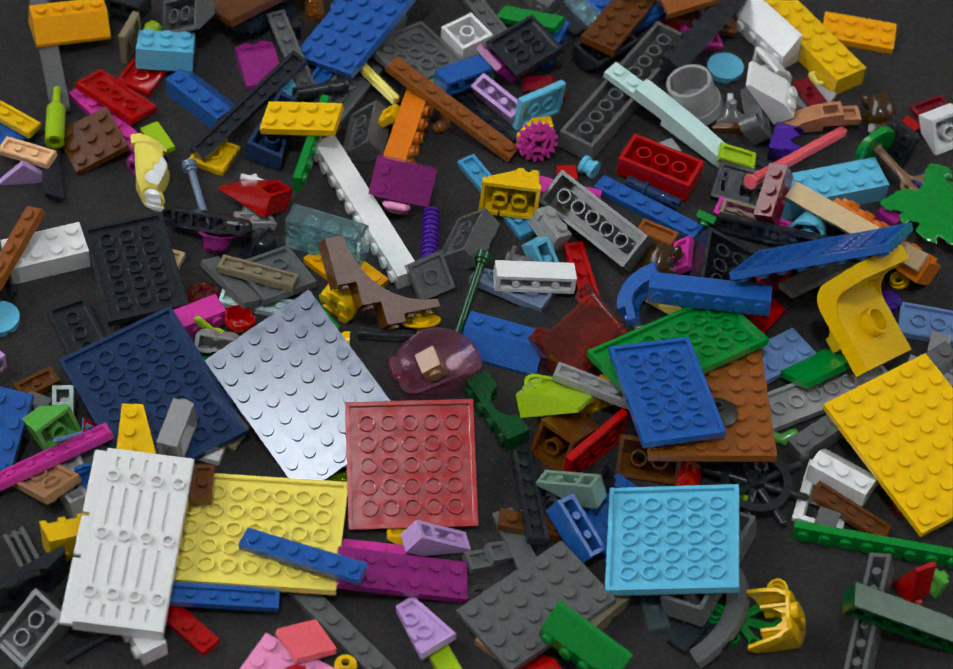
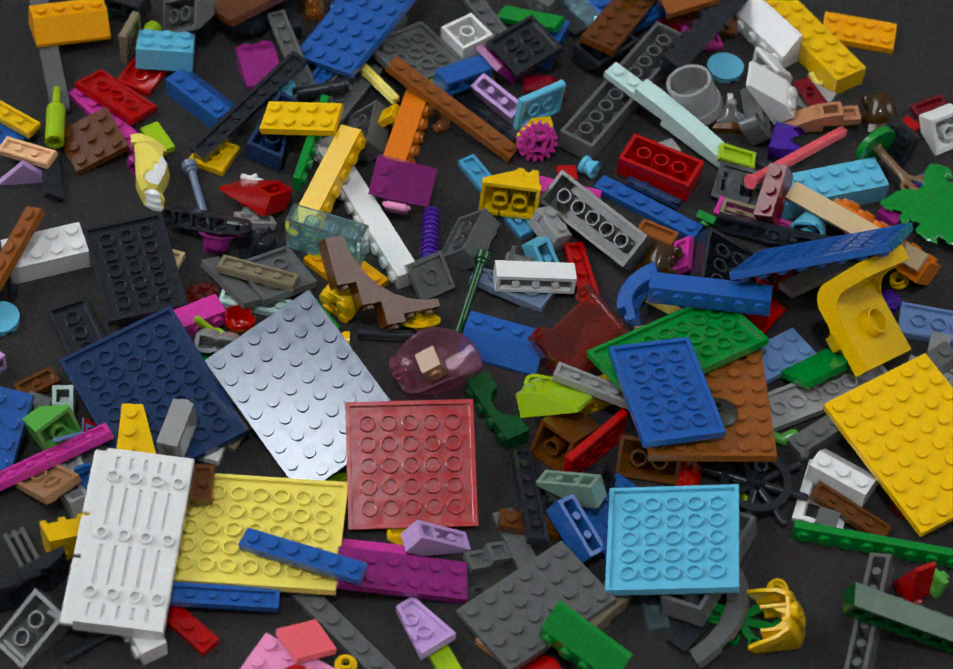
(334, 169): none -> yellow brick

